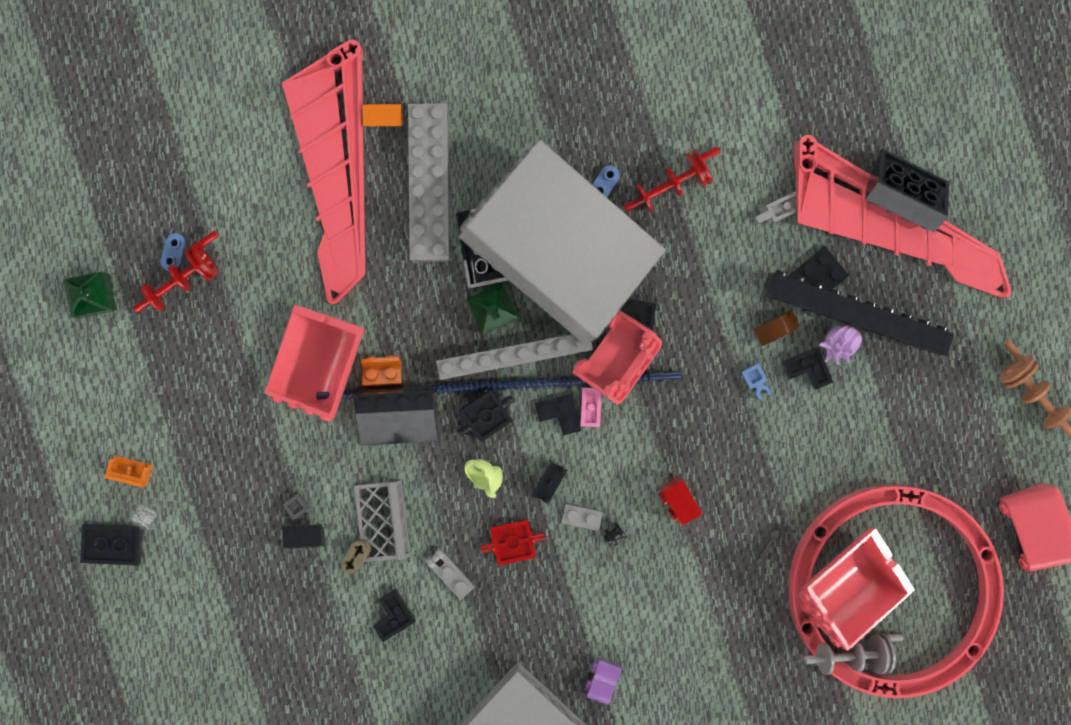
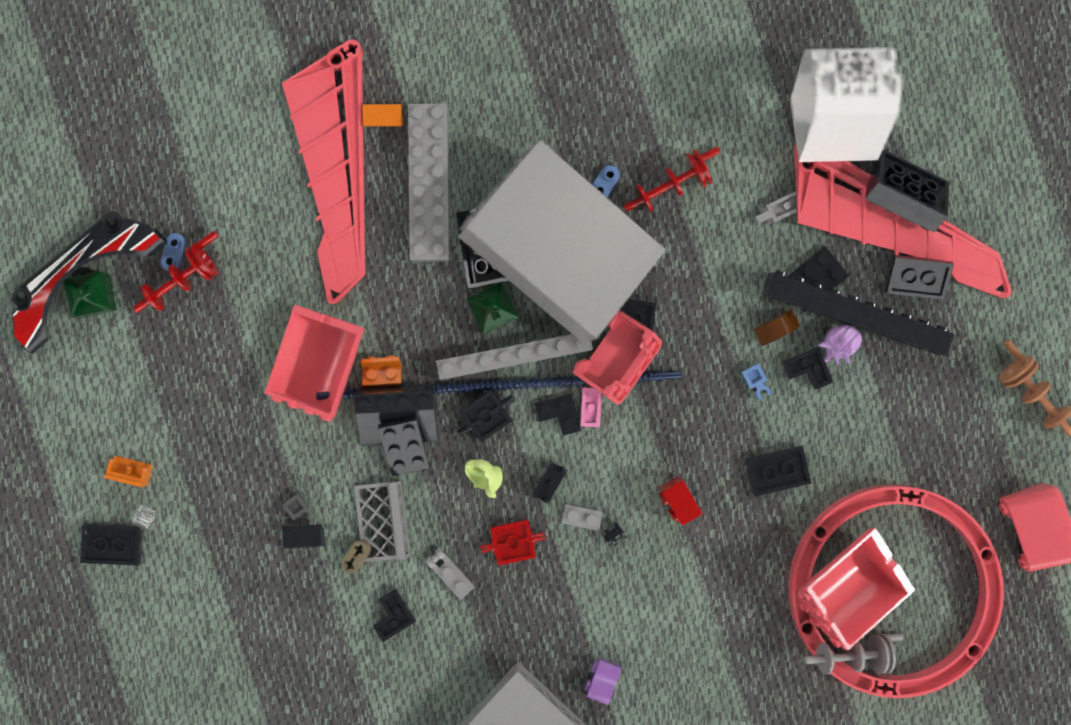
(96, 242): none -> black panel
(403, 446): none -> plate
(778, 470): none -> black plate
(844, 103): none -> white container
(919, 277): none -> plate

